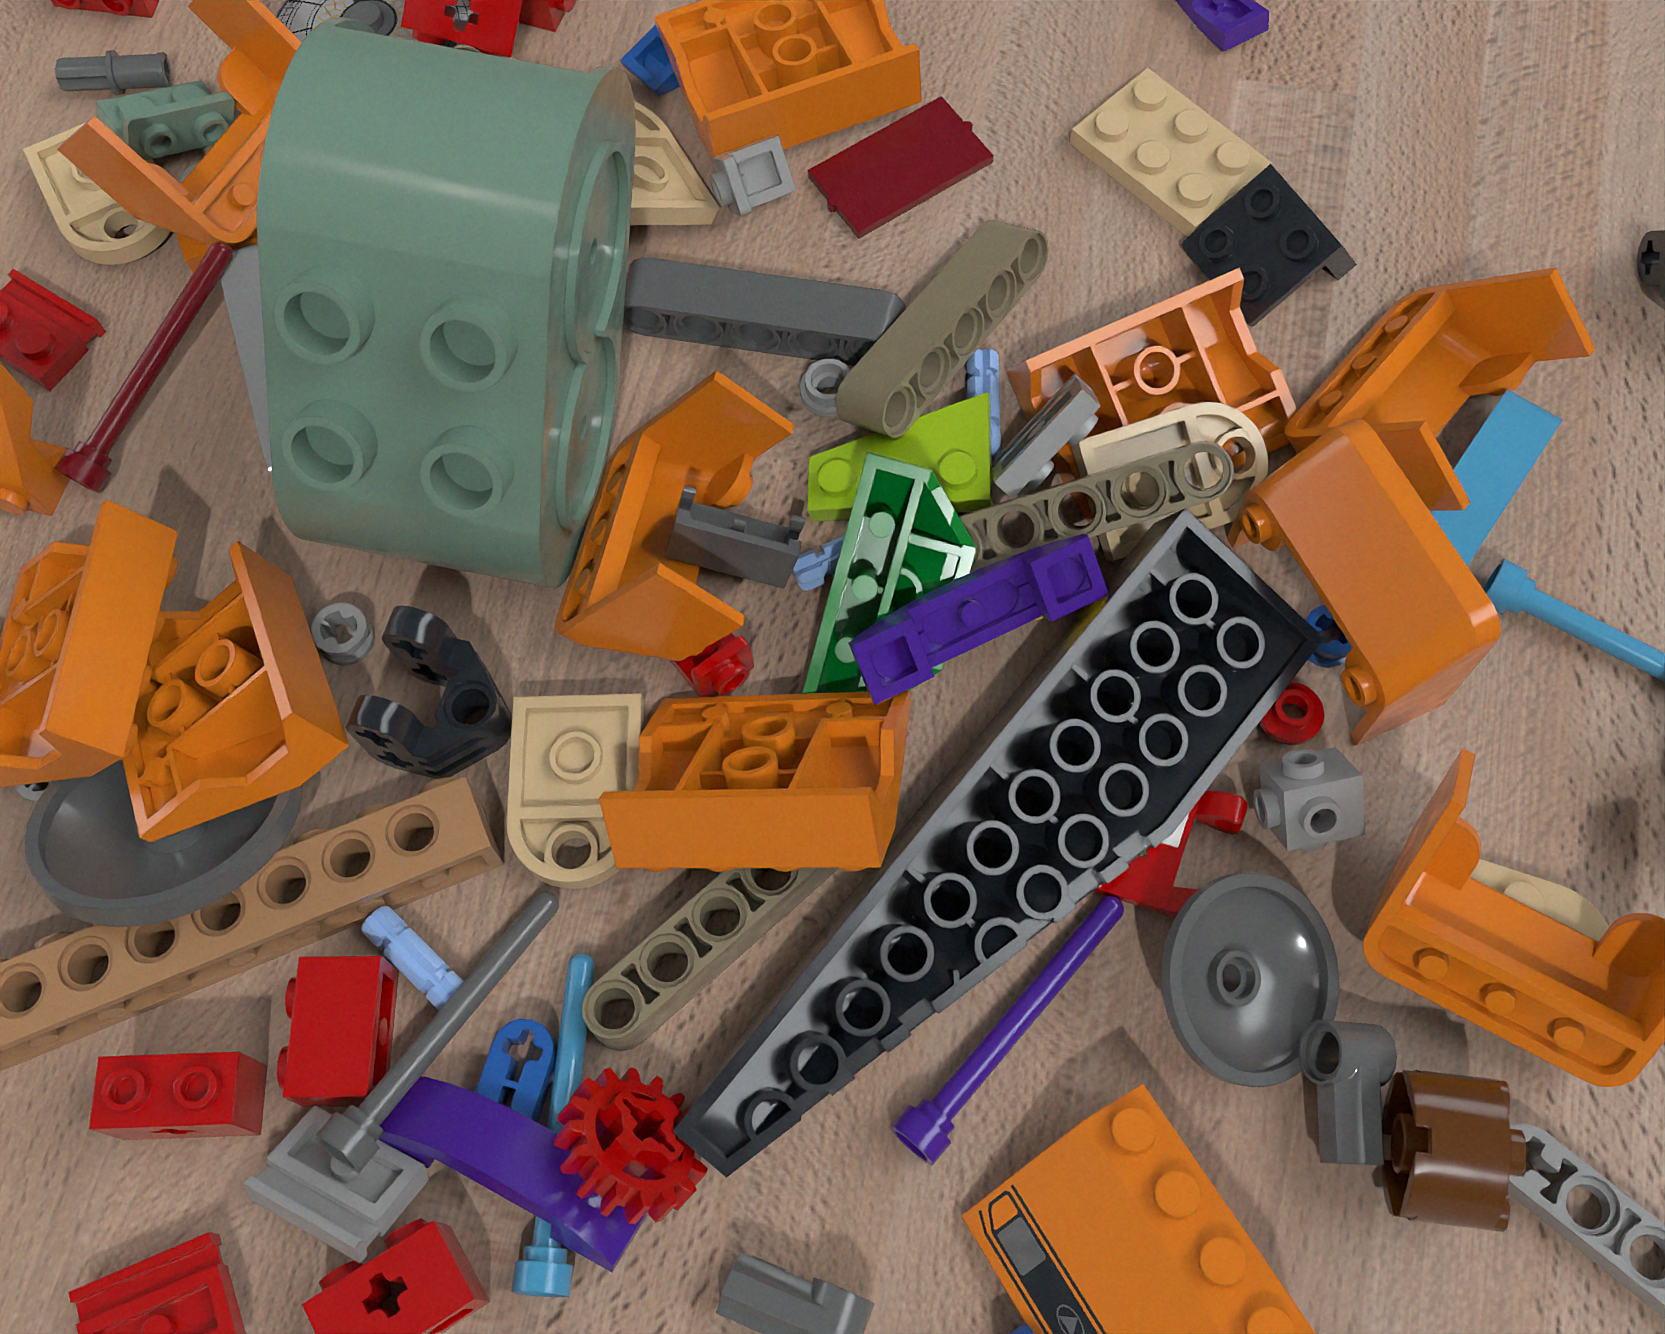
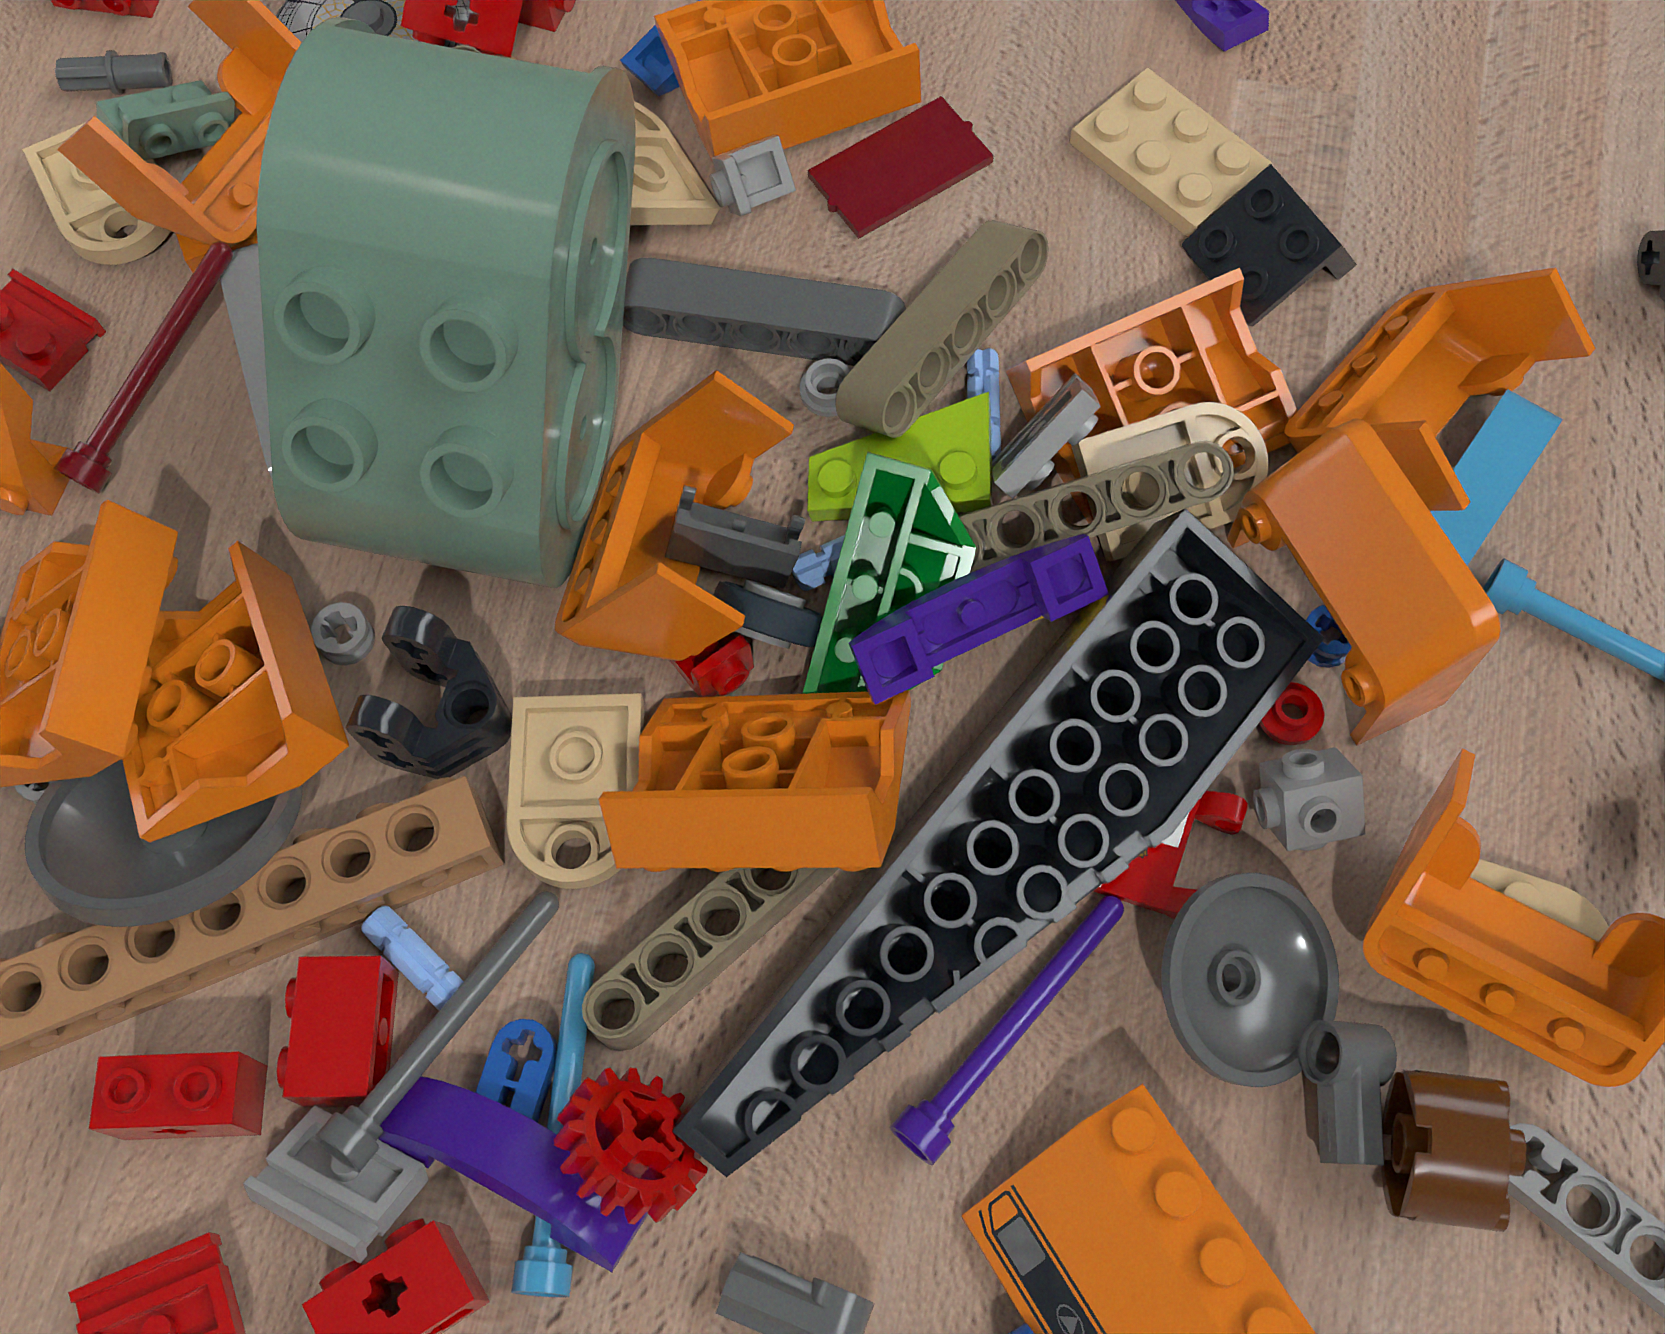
(771, 614): none -> black wheel

